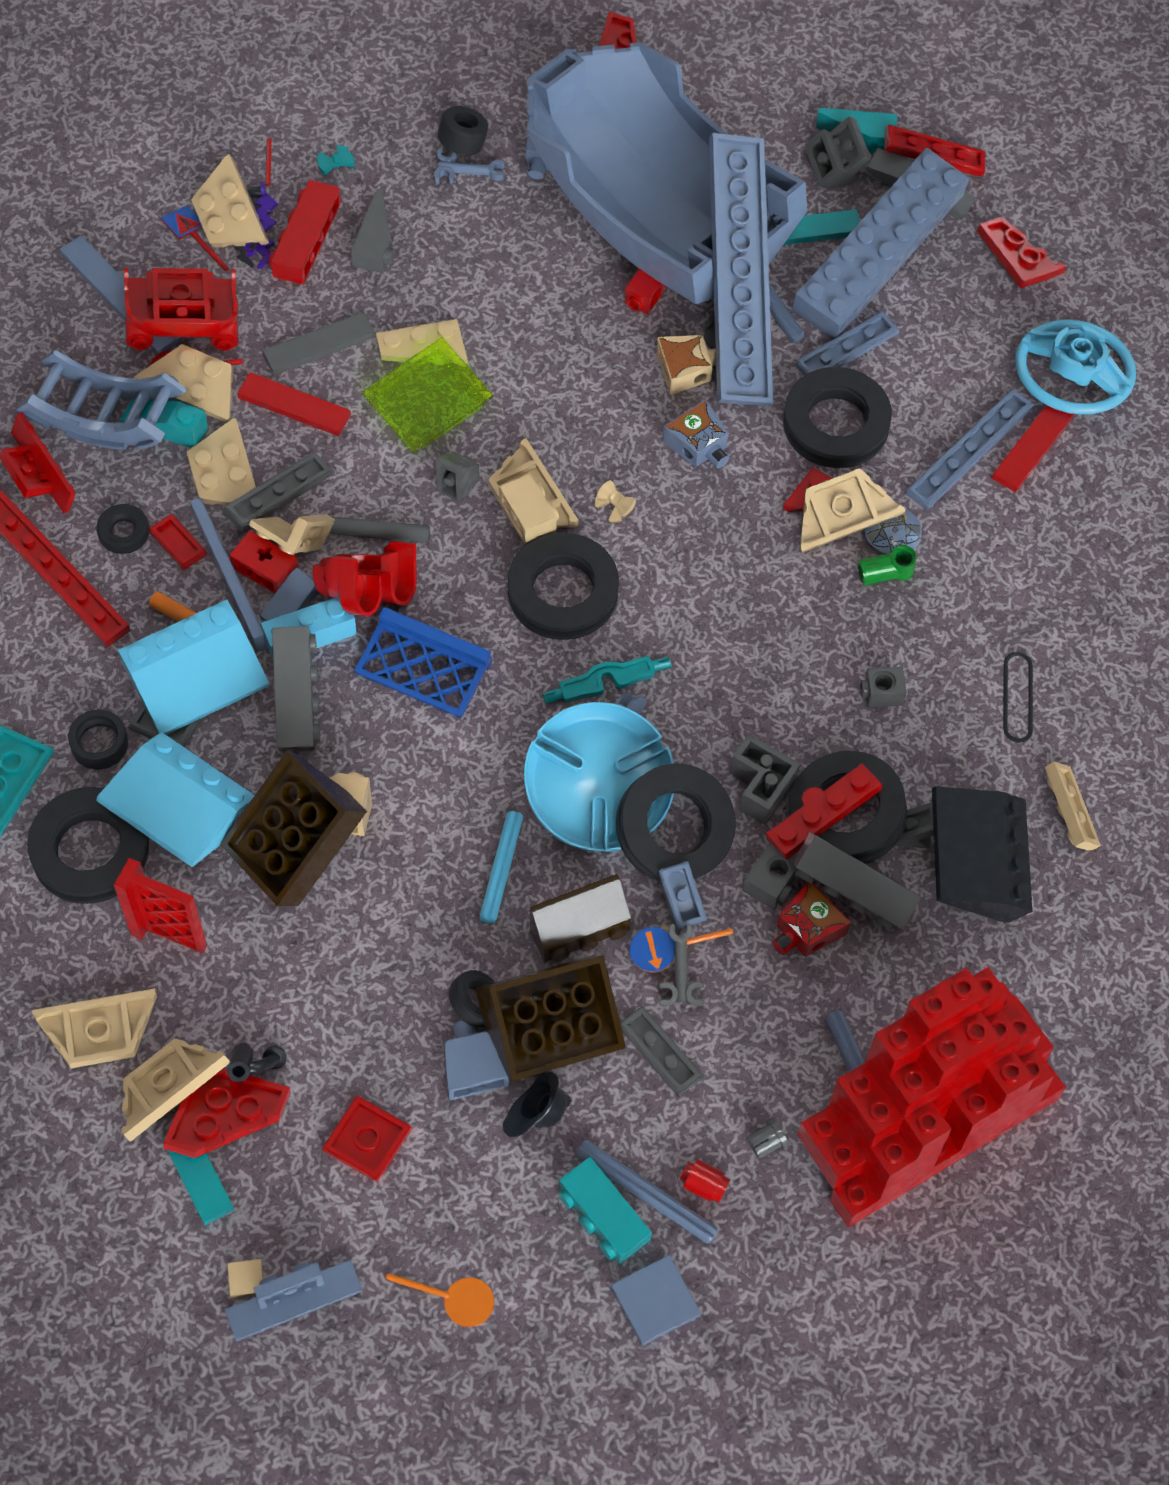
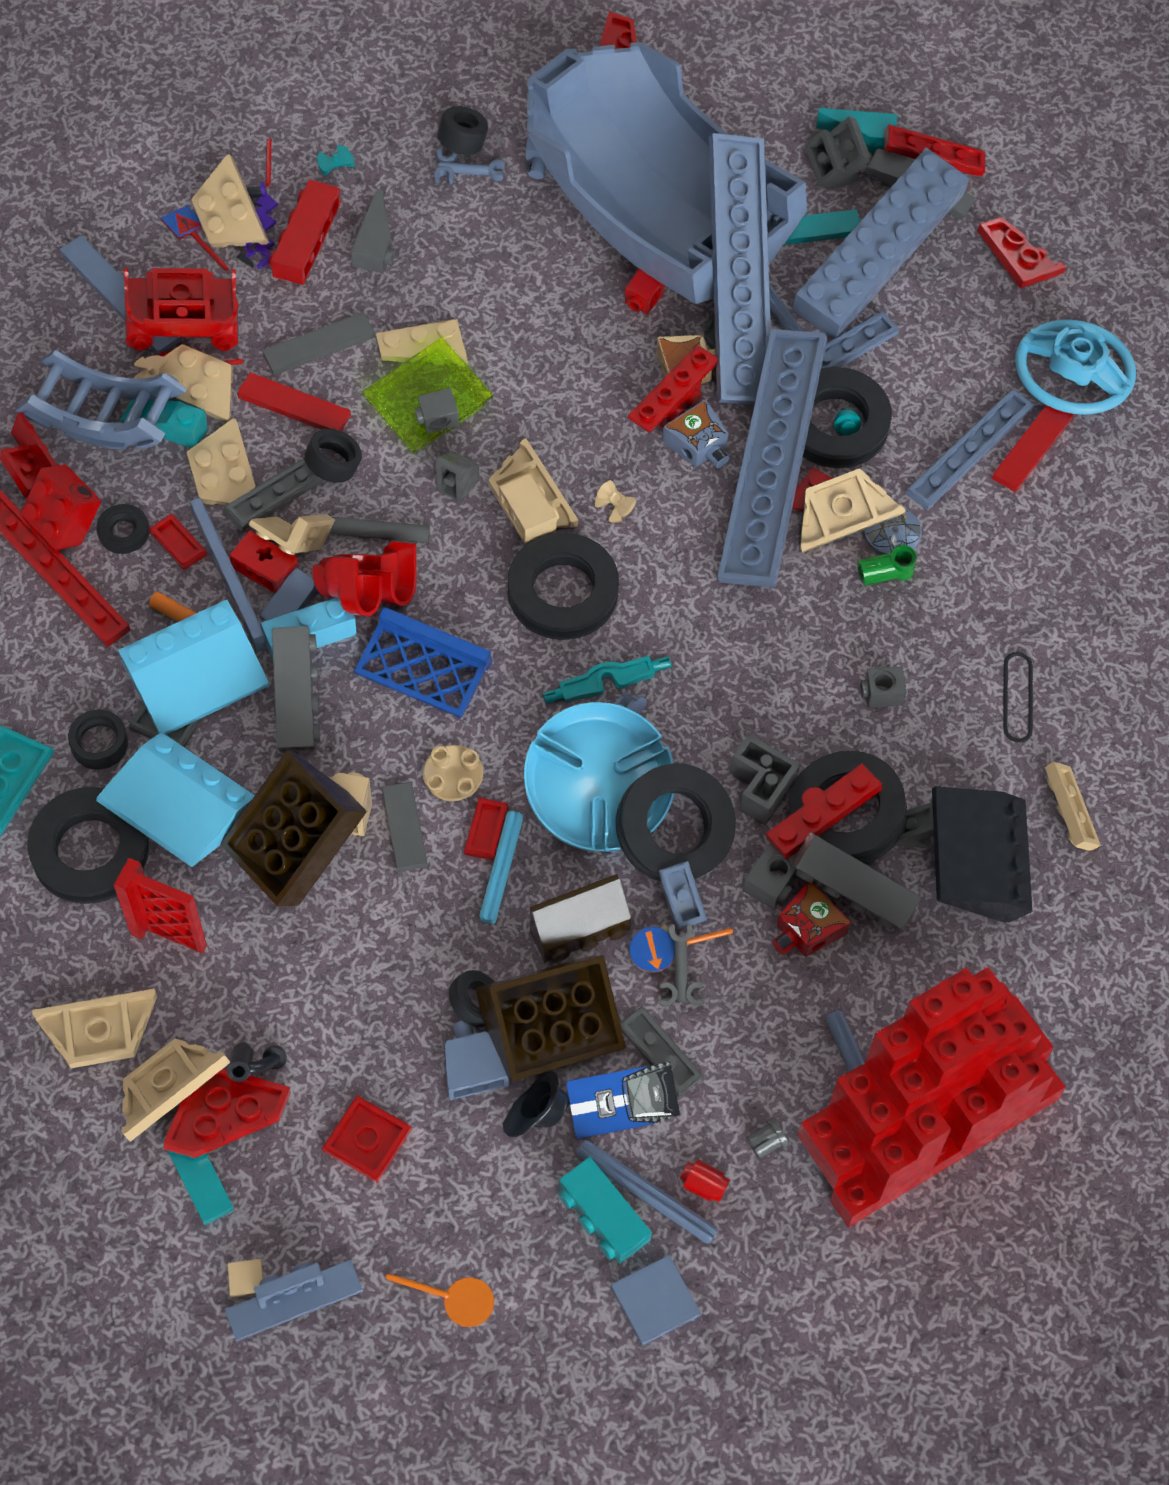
(61, 507): none -> red brick
(151, 364): none -> tan piece
(325, 467): none -> black tyre
(404, 827): none -> dark grey tile
(437, 411): none -> dark grey brick
(453, 772): none -> tan dish
(486, 829): none -> red tile
(622, 1100): none -> sticker
(675, 392): none -> red bracket
(772, 458): none -> sand blue plate
(847, 422): none -> teal plate

